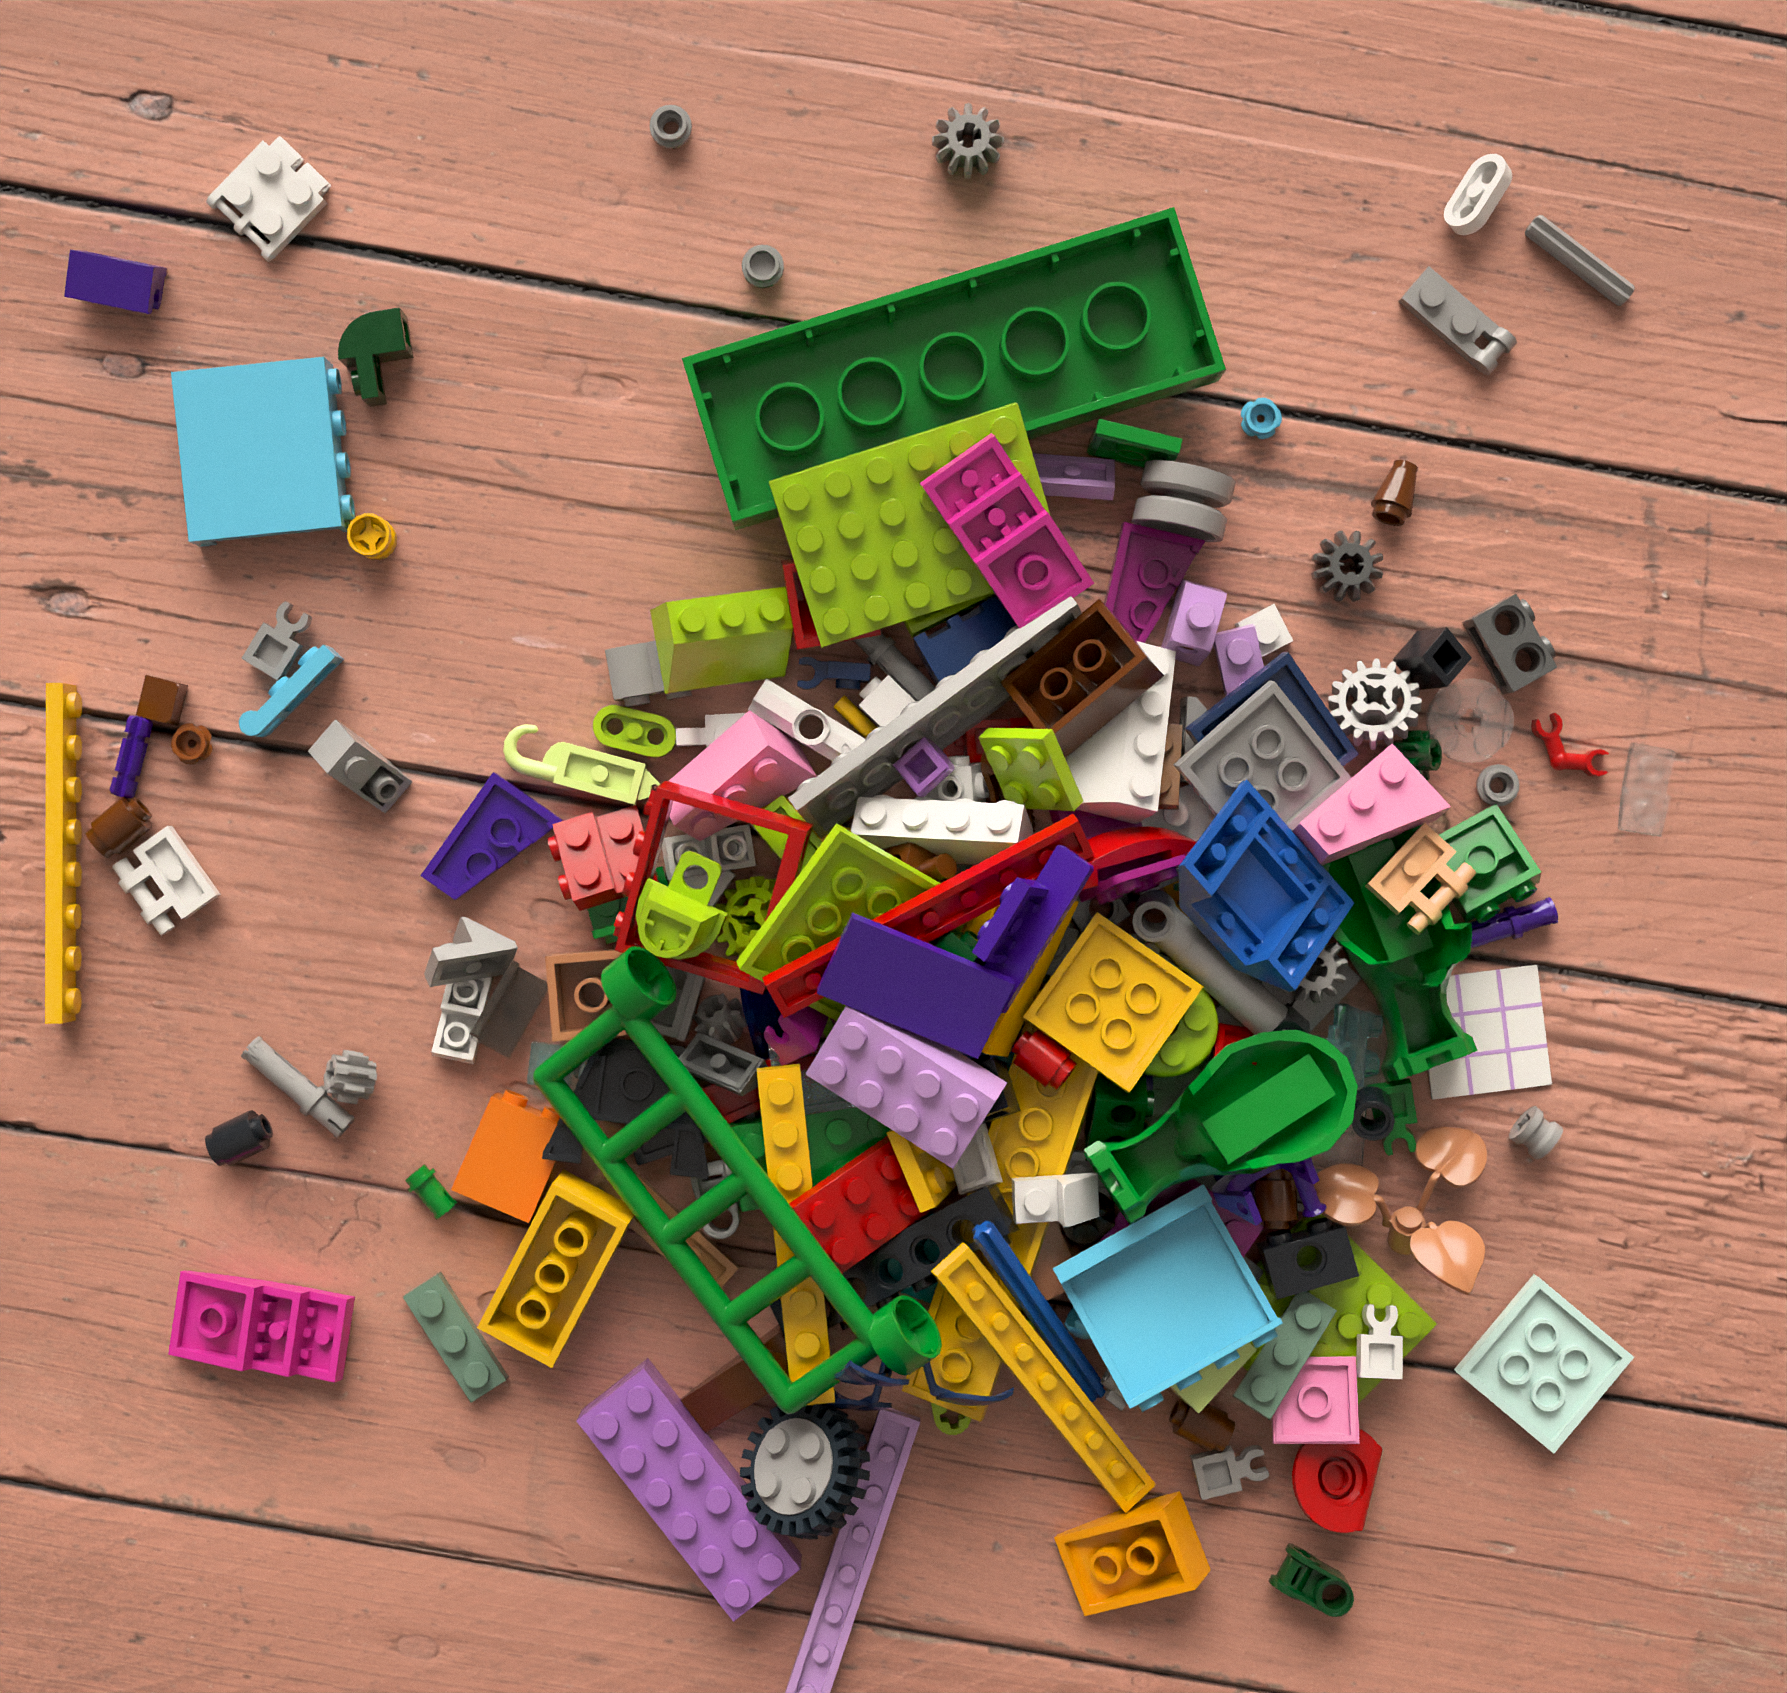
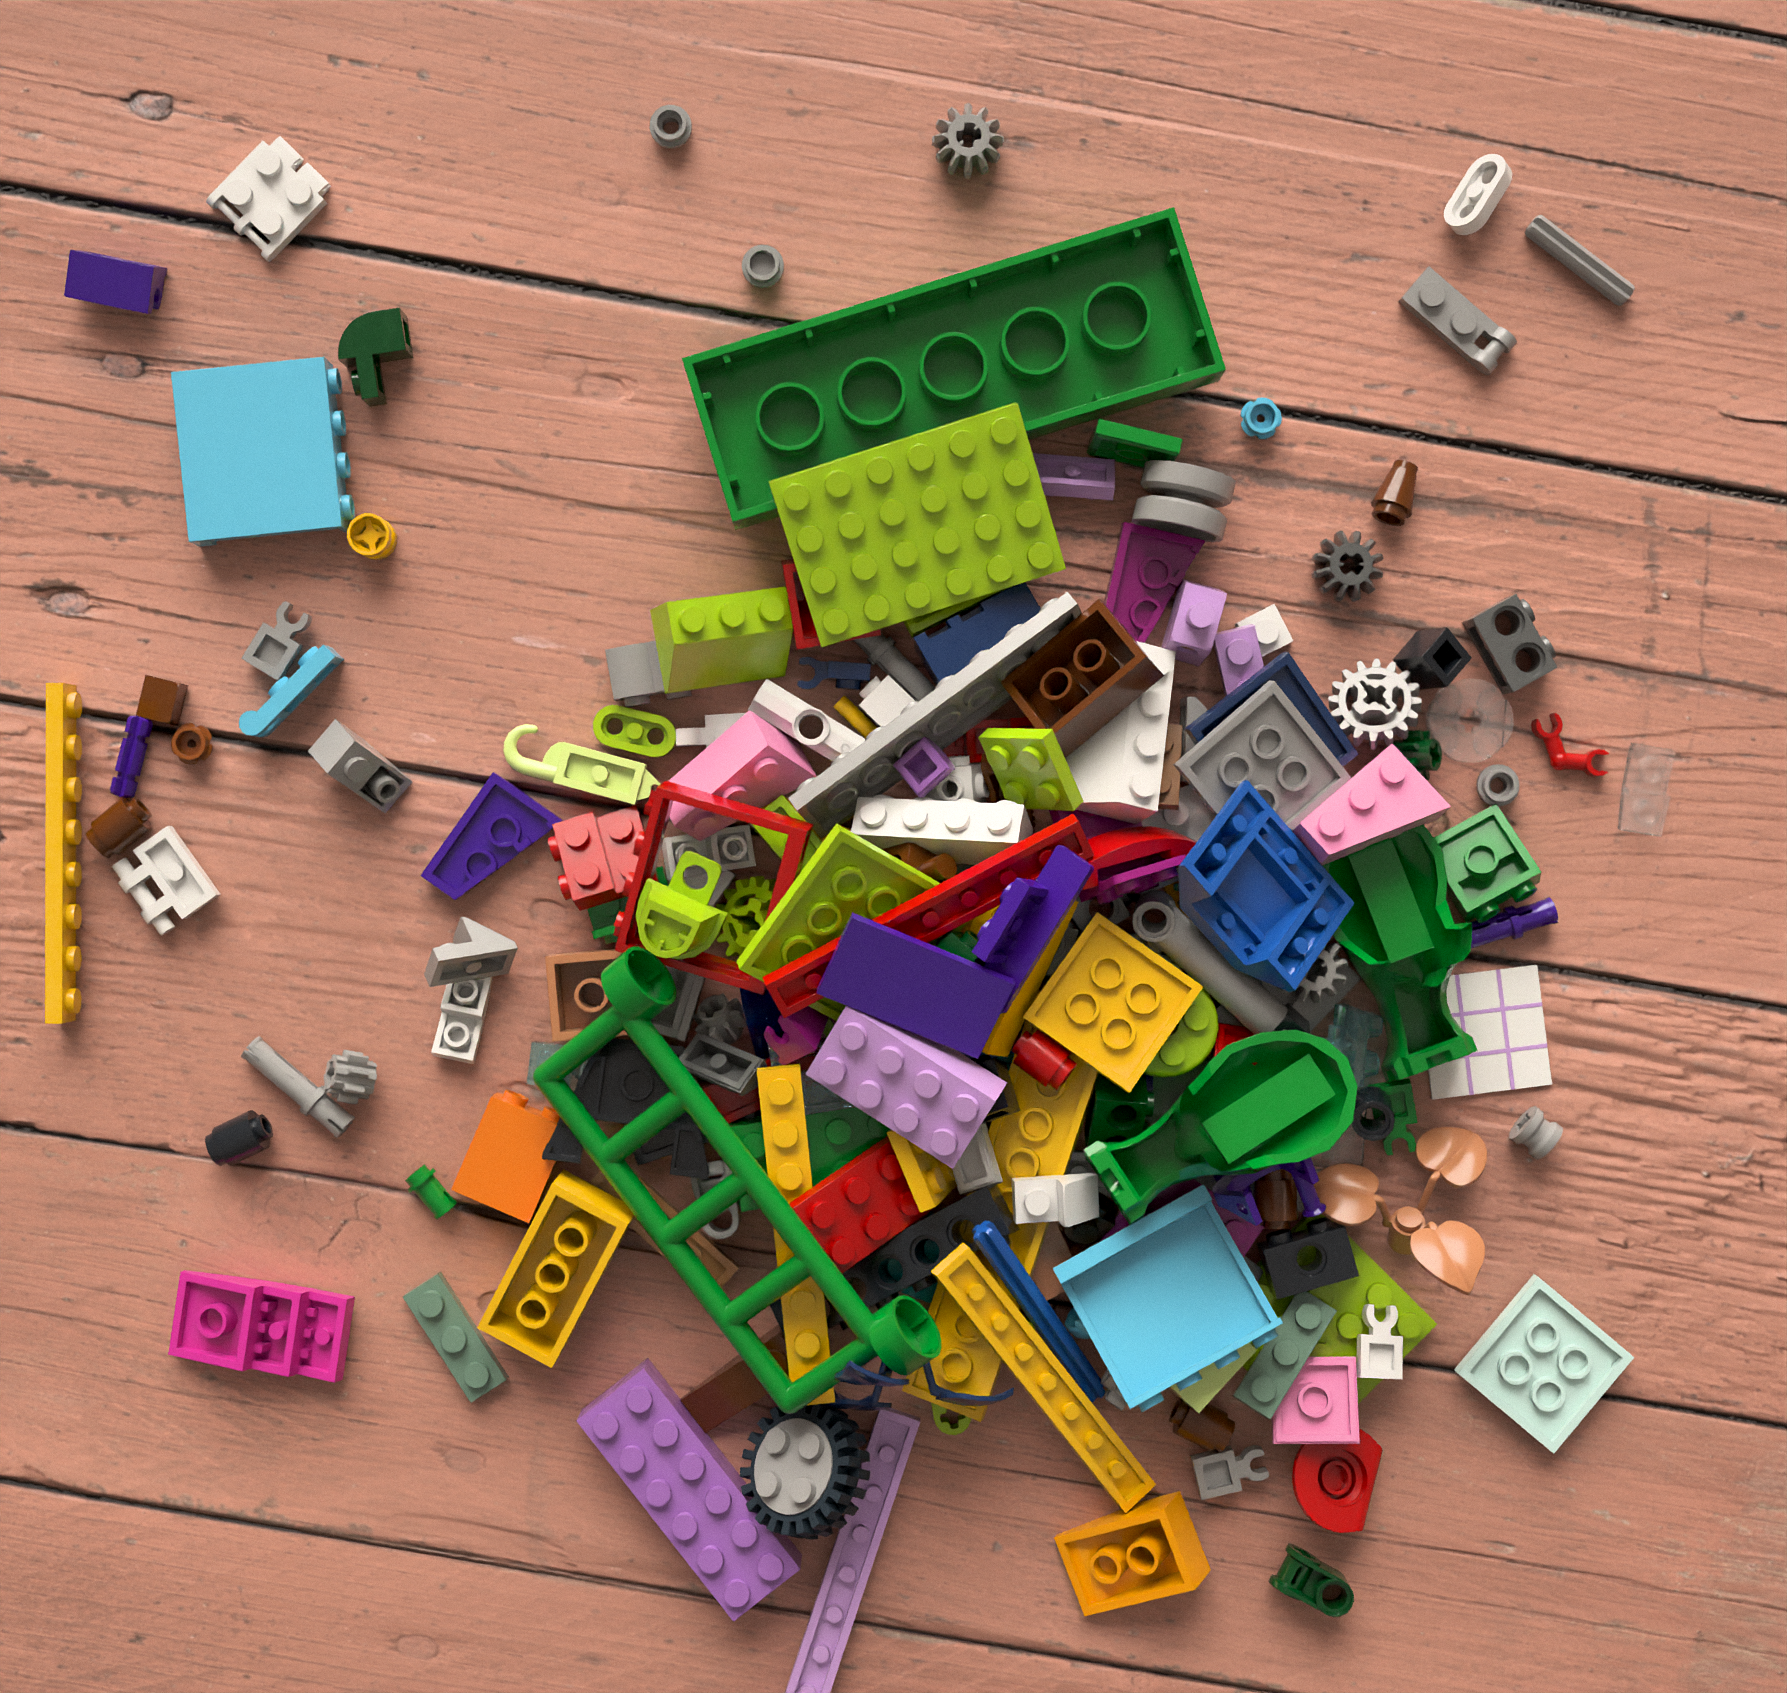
(509, 1010): clear smoke panel -> none
(1006, 531): dark pink slope -> none
(1411, 869): light nougat plate -> none

